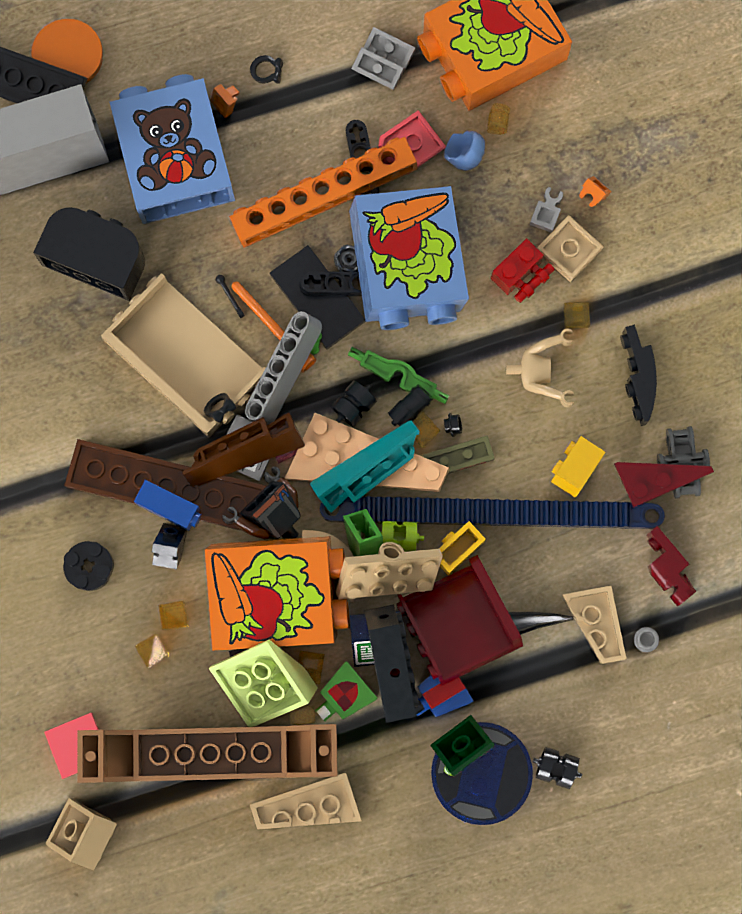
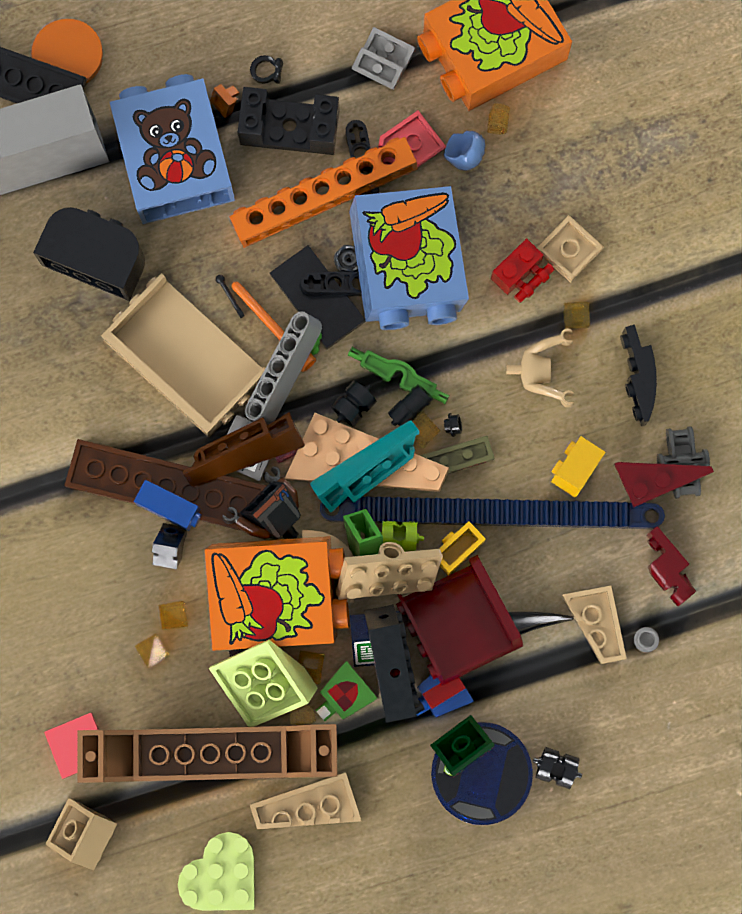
(100, 572): black plate -> none
(218, 415): black piece -> none
(222, 877): none -> yellowish green plate
(263, 122): none -> black plate
(546, 213): light grey plate -> none
(596, 189): orange tile -> none

